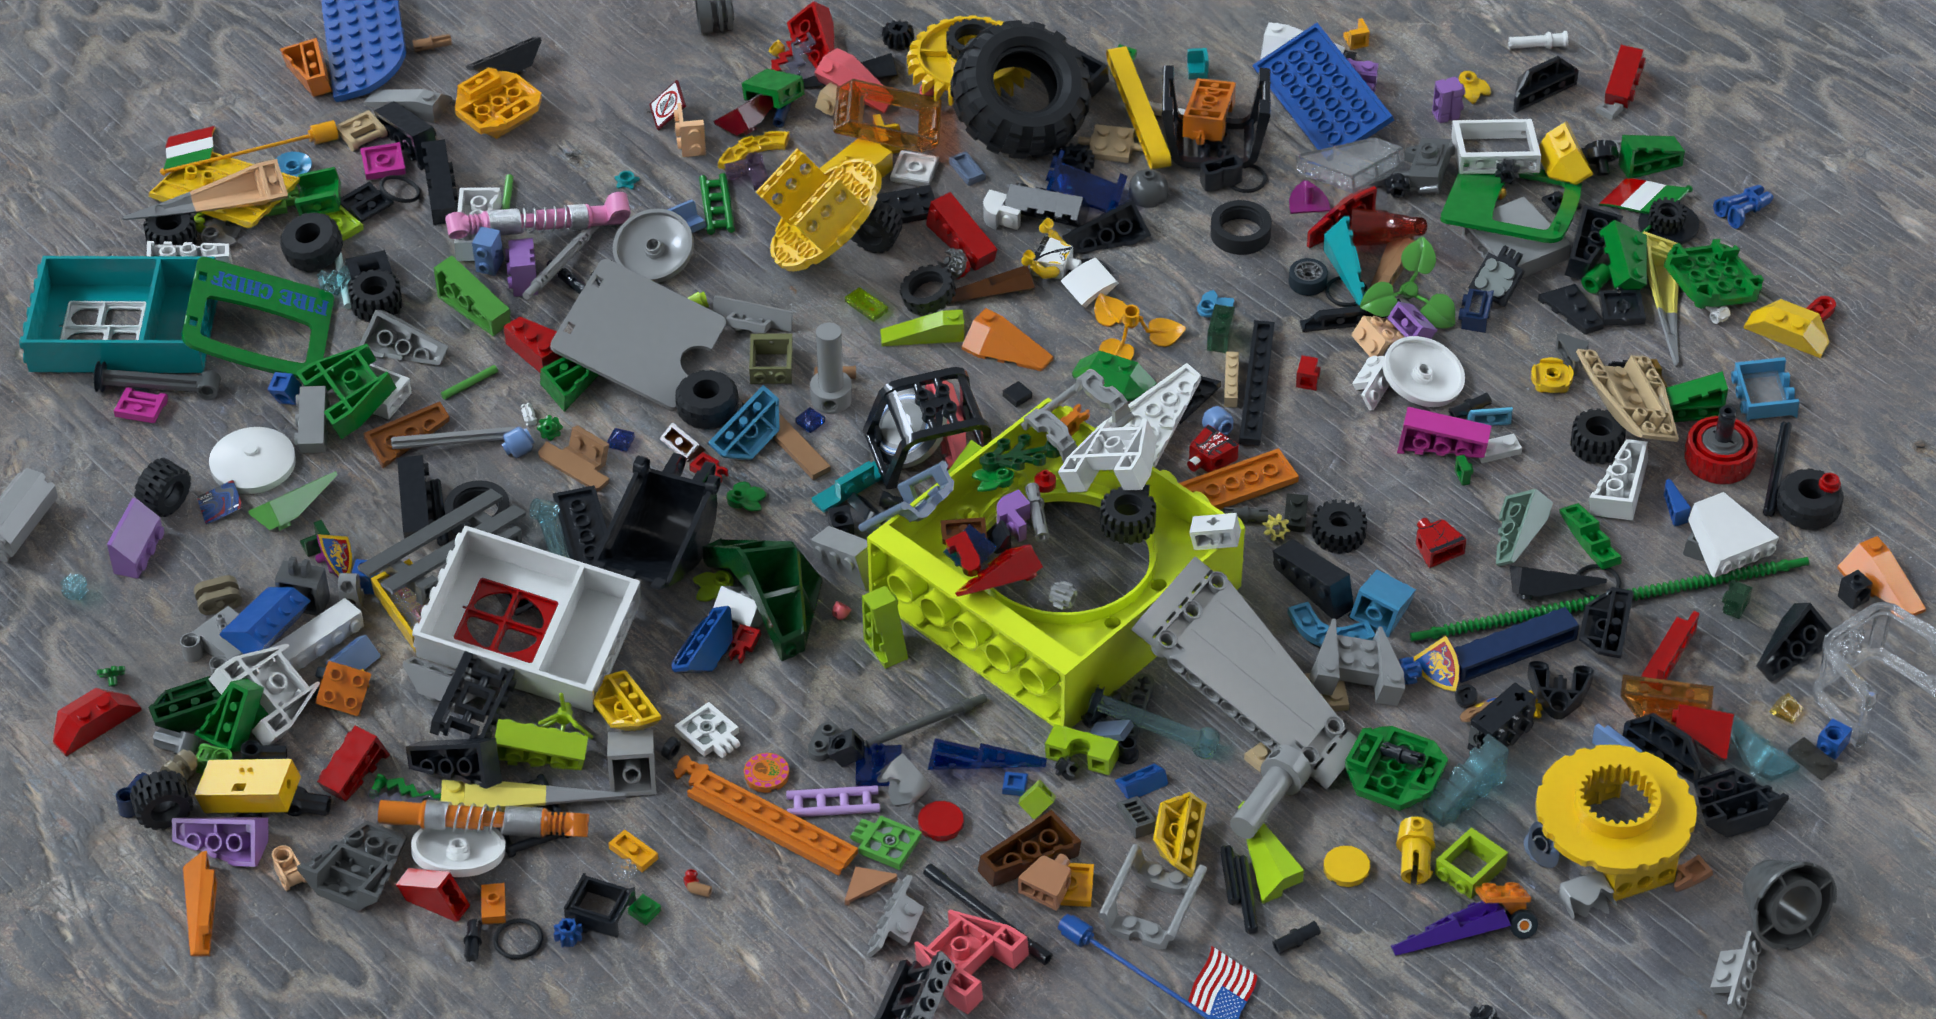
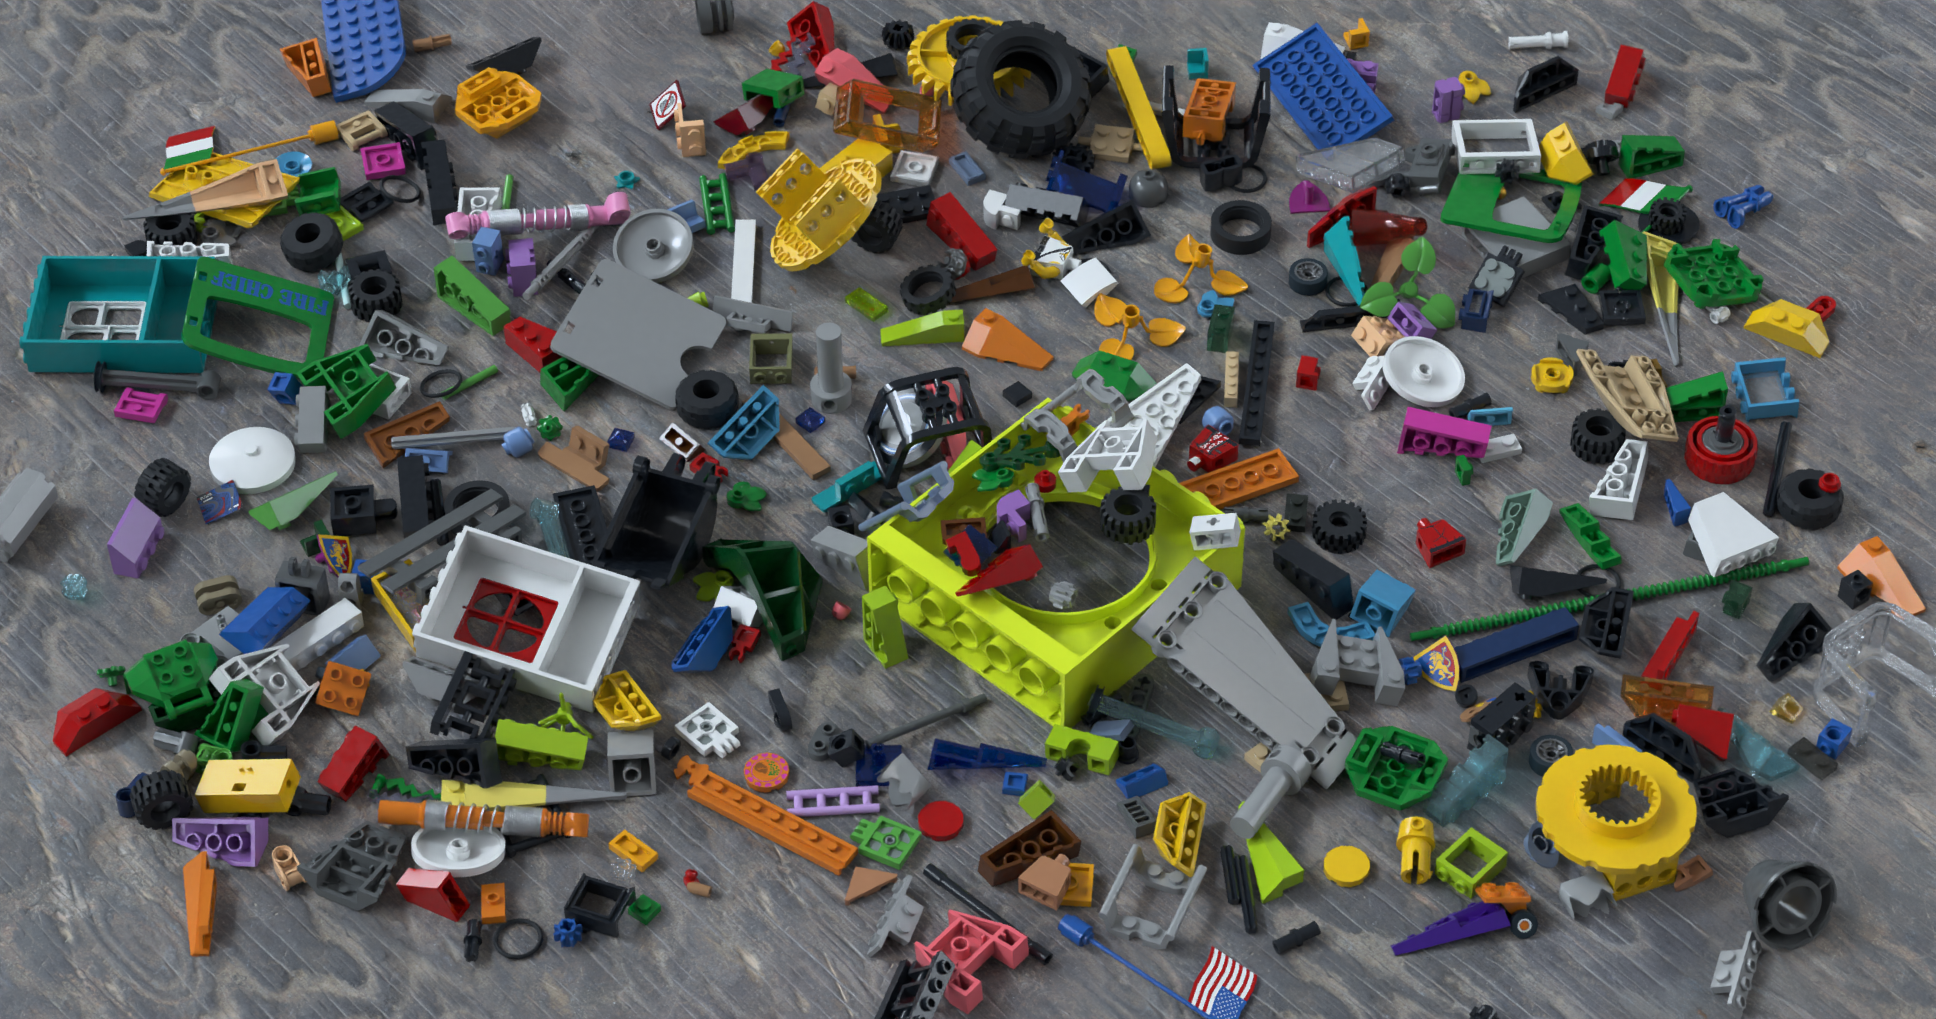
(136, 248): none -> black tile
(173, 676): none -> green piece
(357, 510): none -> black brick
(437, 459): none -> medium blue panel
(438, 395): none -> black tyre
(743, 260): none -> white tile
(780, 710): none -> black piece
(1199, 254): none -> light orange plant
(1546, 751): none -> wheel

